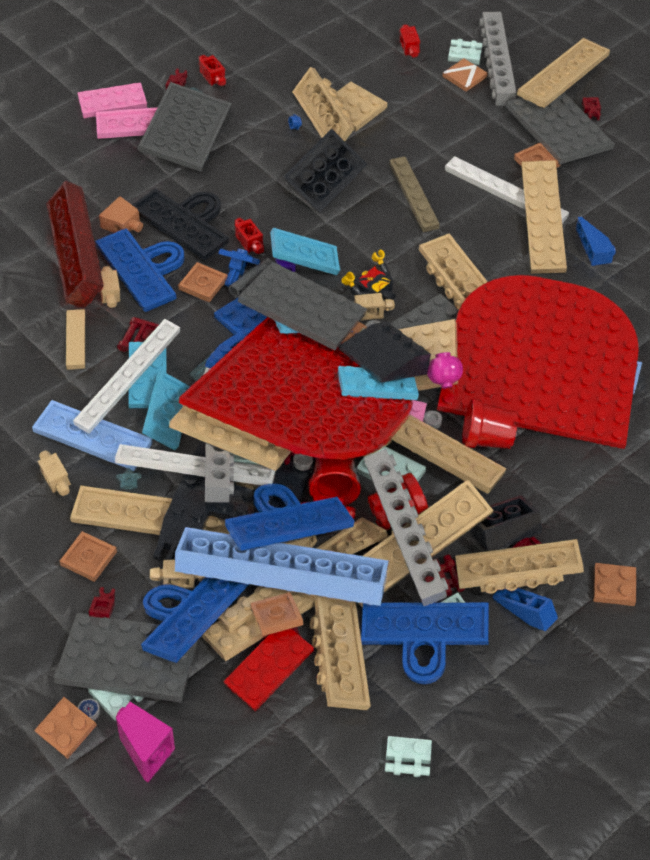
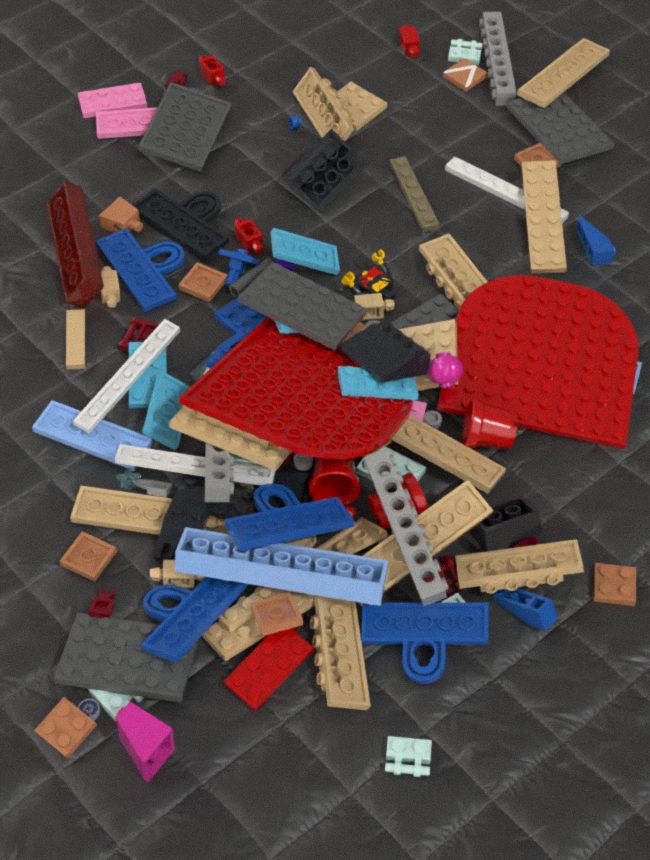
(54, 472): tan piece -> none
(154, 487): none -> light grey plate
(592, 106): dark red plate -> none

